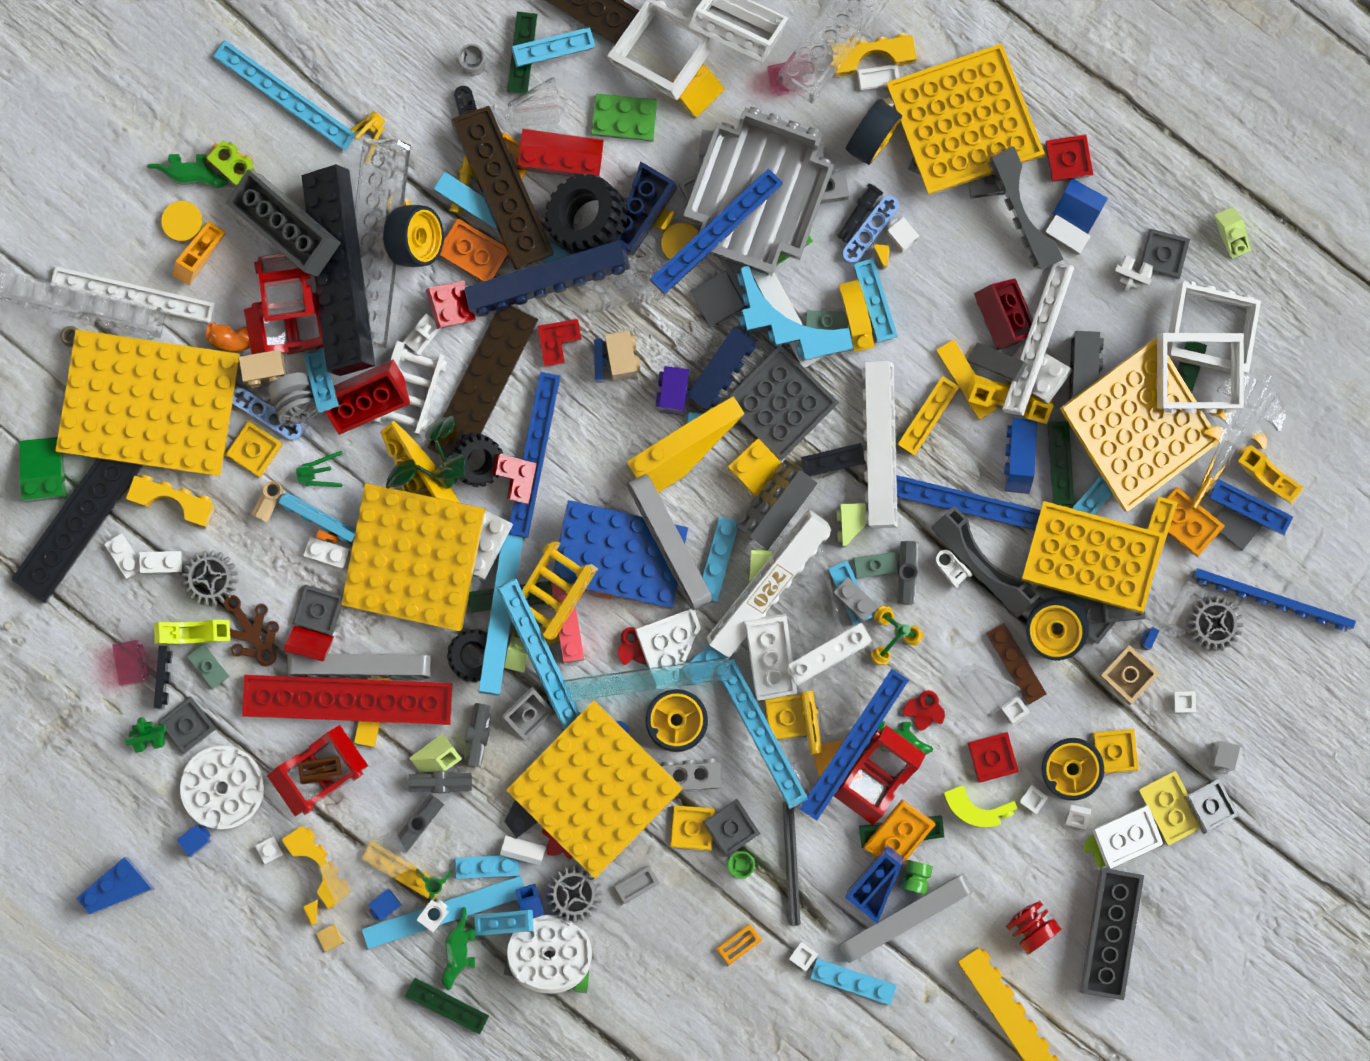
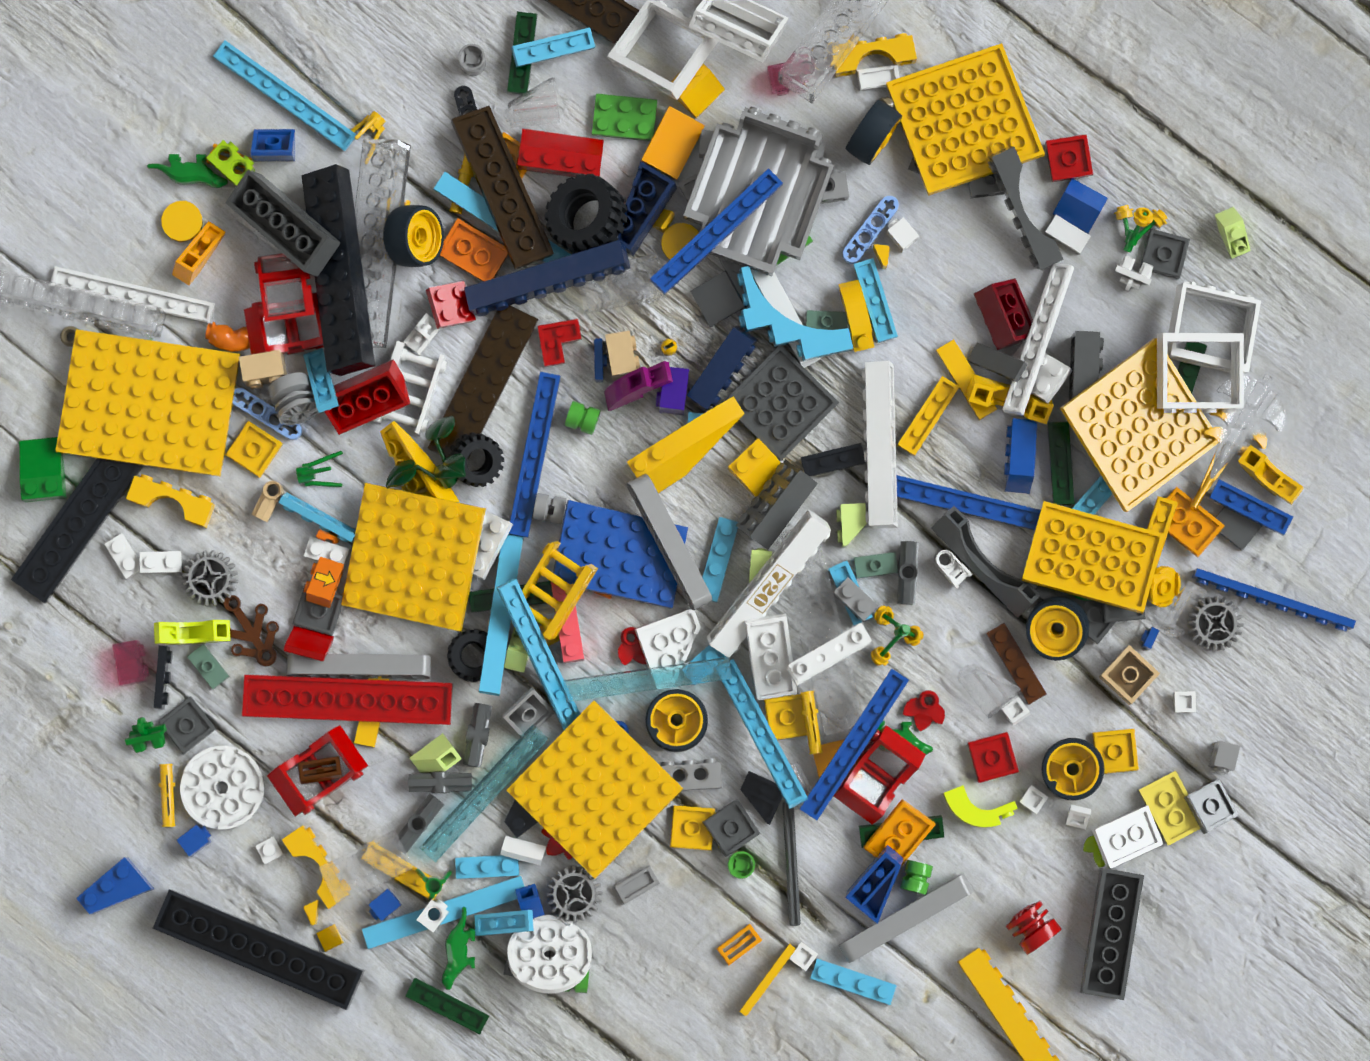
(166, 769): none -> yellow pin
(258, 949): none -> black brick
(273, 145): none -> blue slope
(323, 582): none -> orange brick
(484, 793): none -> clear light blue plate
(520, 474): plate -> none
(542, 505): none -> light grey wheel
(581, 417): none -> bright green wheel
(636, 383): none -> magenta slope
(670, 351): none -> yellow hinge
(672, 142): none -> light orange tile
(762, 794): none -> black wing
(766, 981): none -> yellow tile
(864, 205): black pin -> none
(1143, 218): none -> yellow plant
(1164, 586): none -> yellow tile

